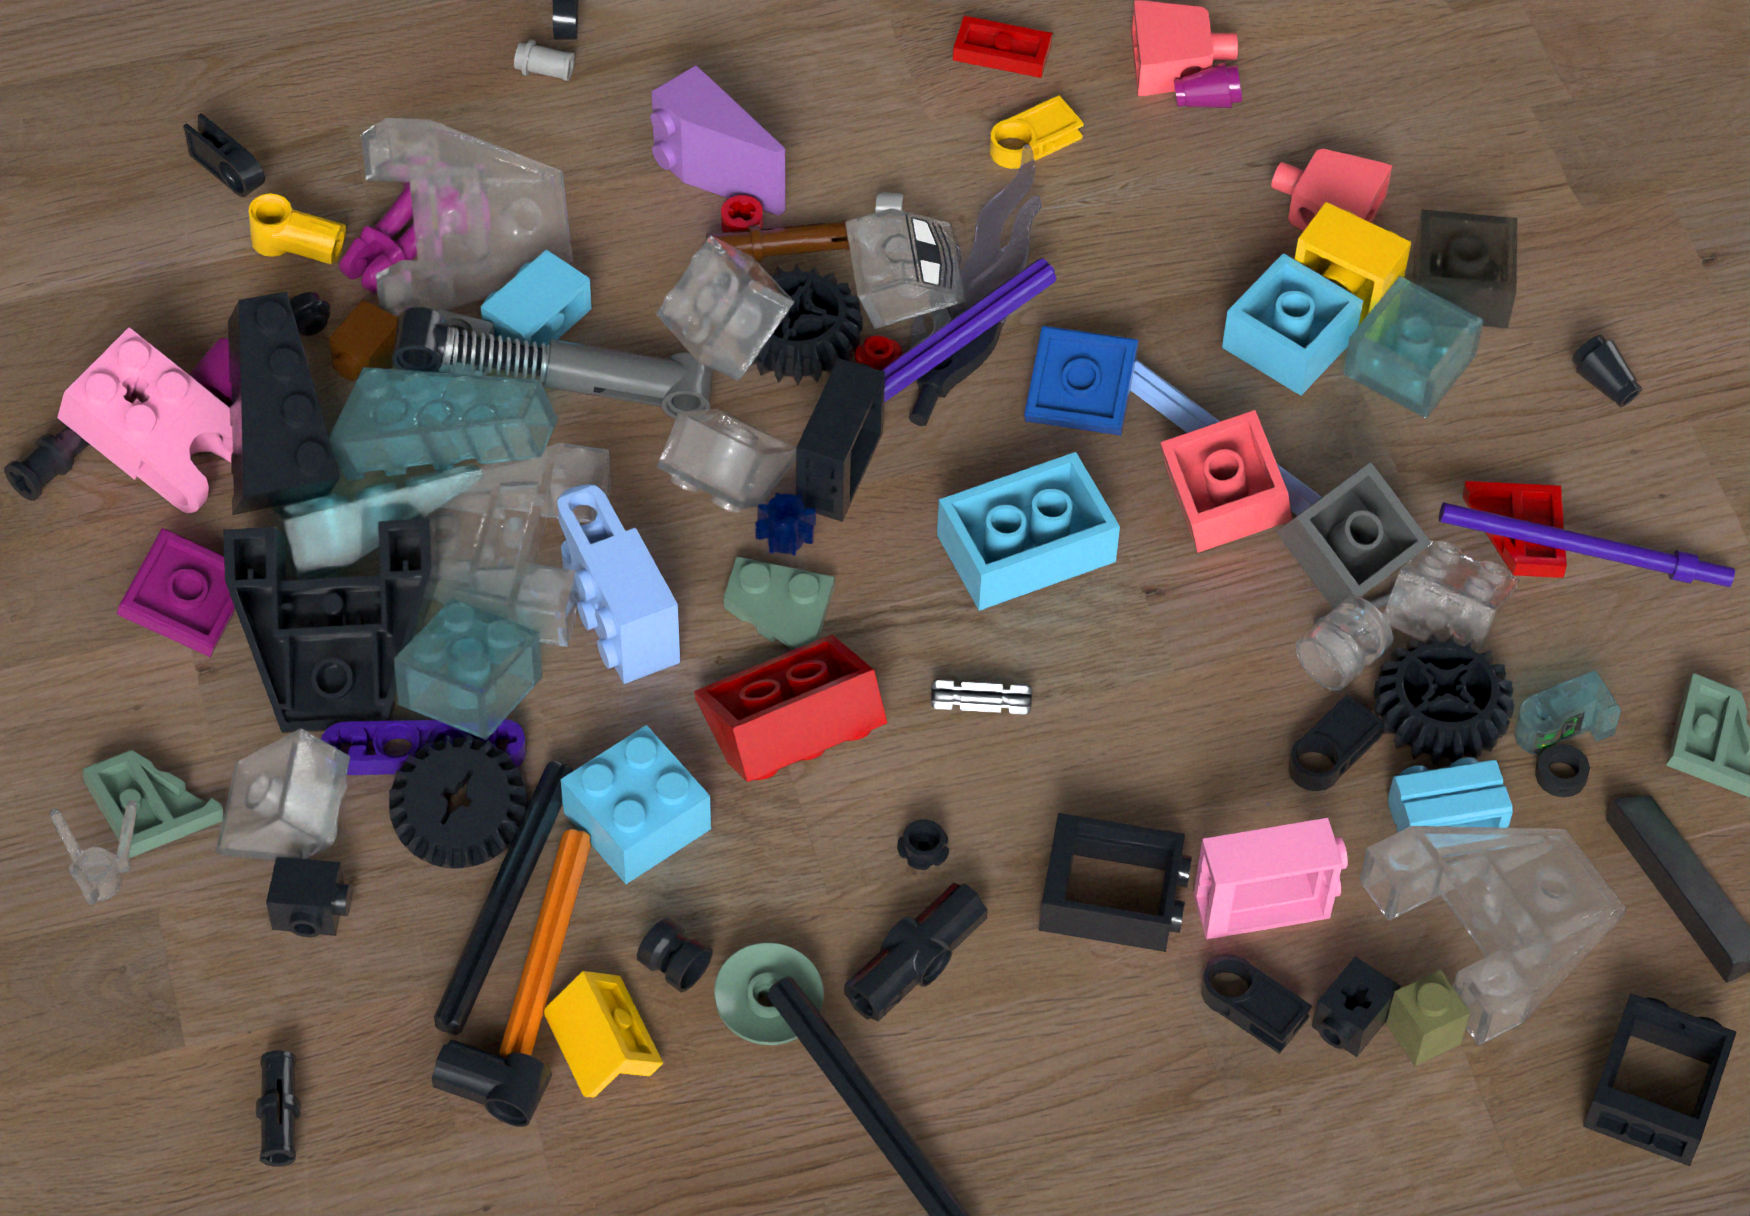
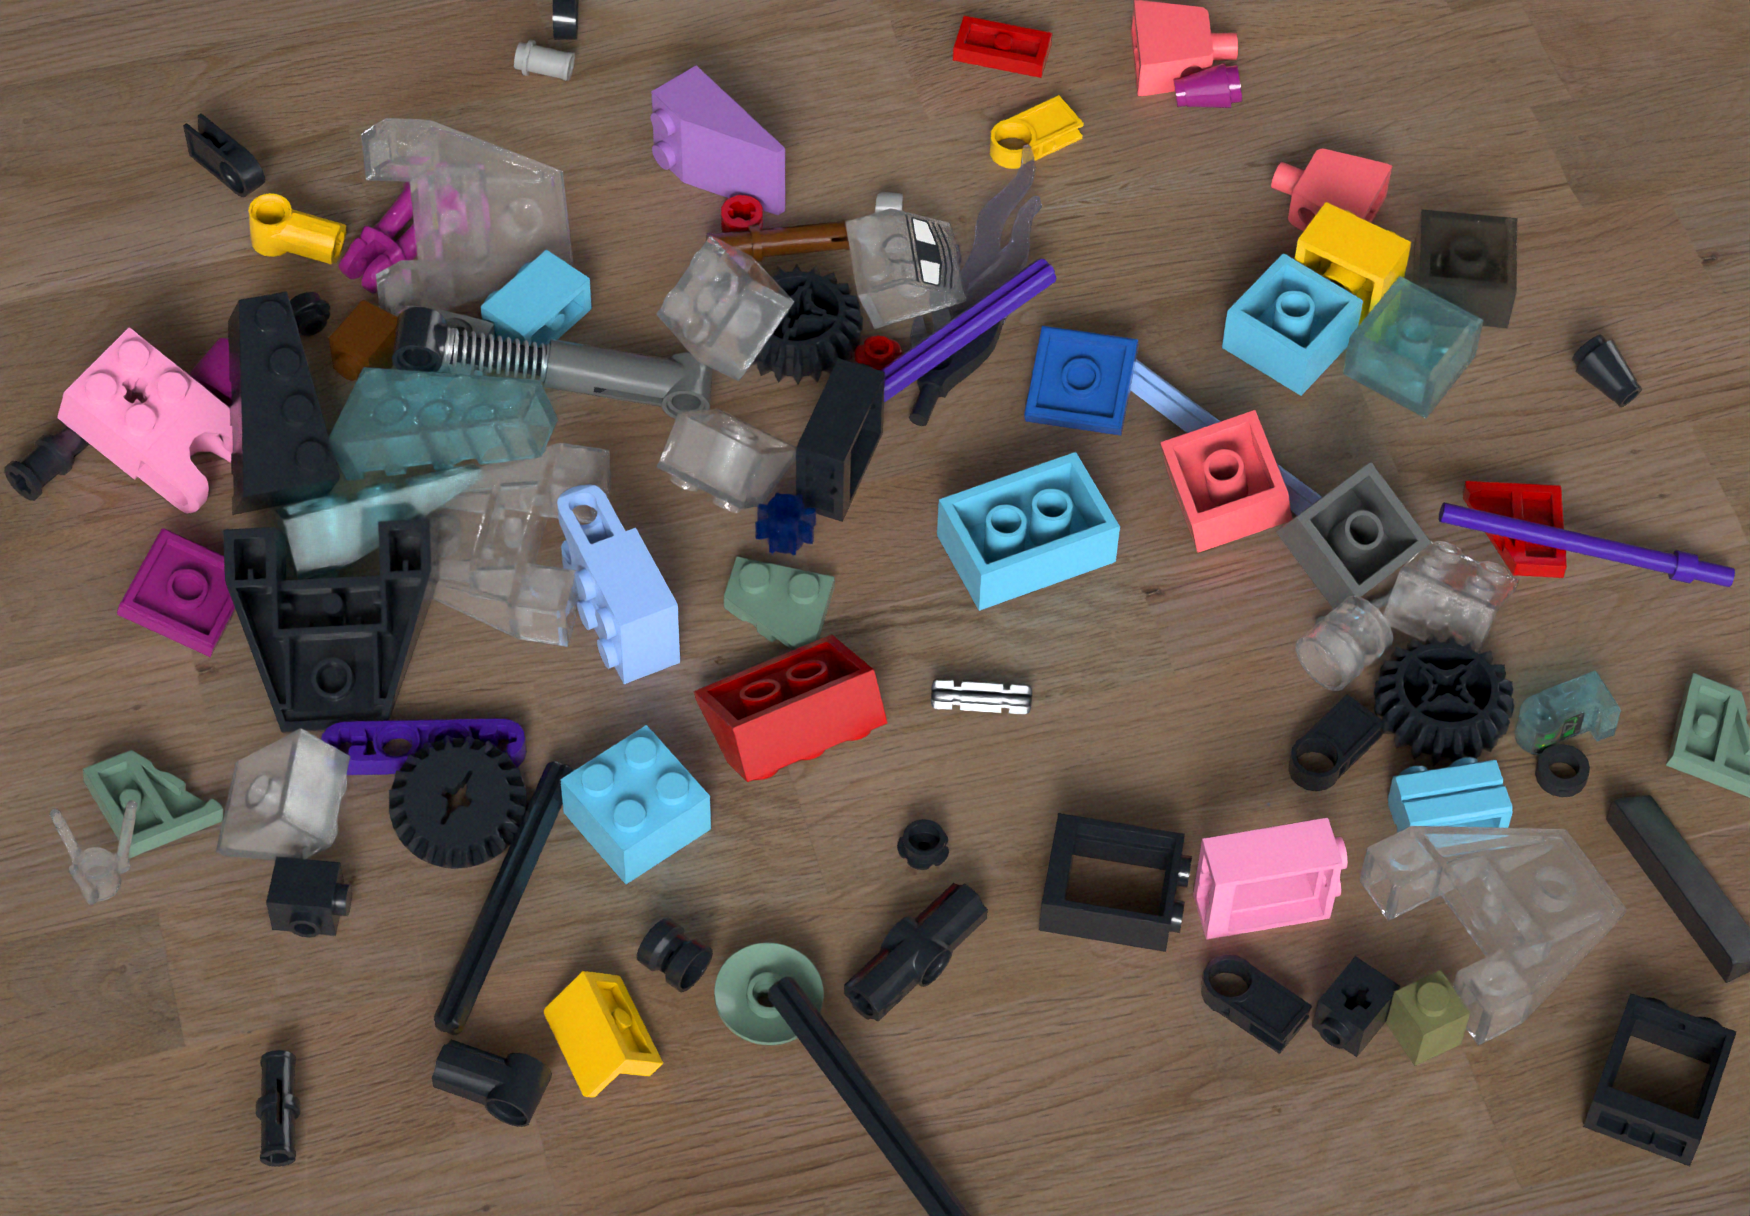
(468, 668): clear light blue brick -> none
(546, 943): orange axle -> none

